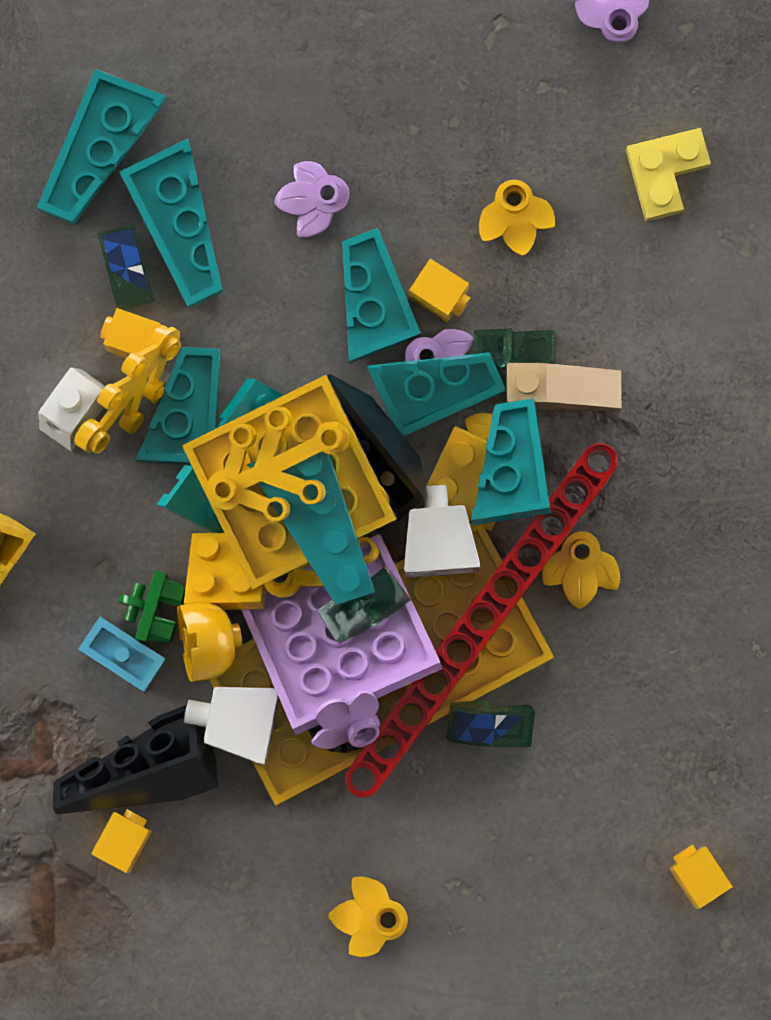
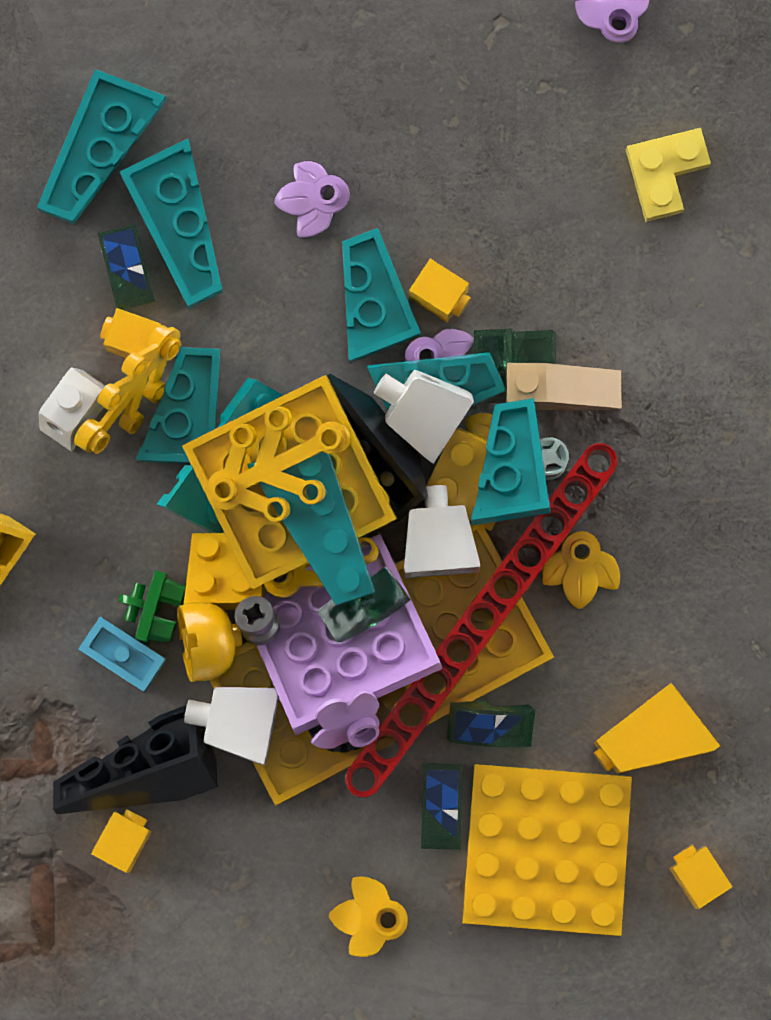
(262, 629): none -> flat silver wheel
(424, 410): none -> white torso
(441, 806): none -> slope
(516, 223): yellow plate -> none
(547, 850): none -> yellow plate
(554, 453): none -> light aqua wheel
(655, 734): none -> yellow slope

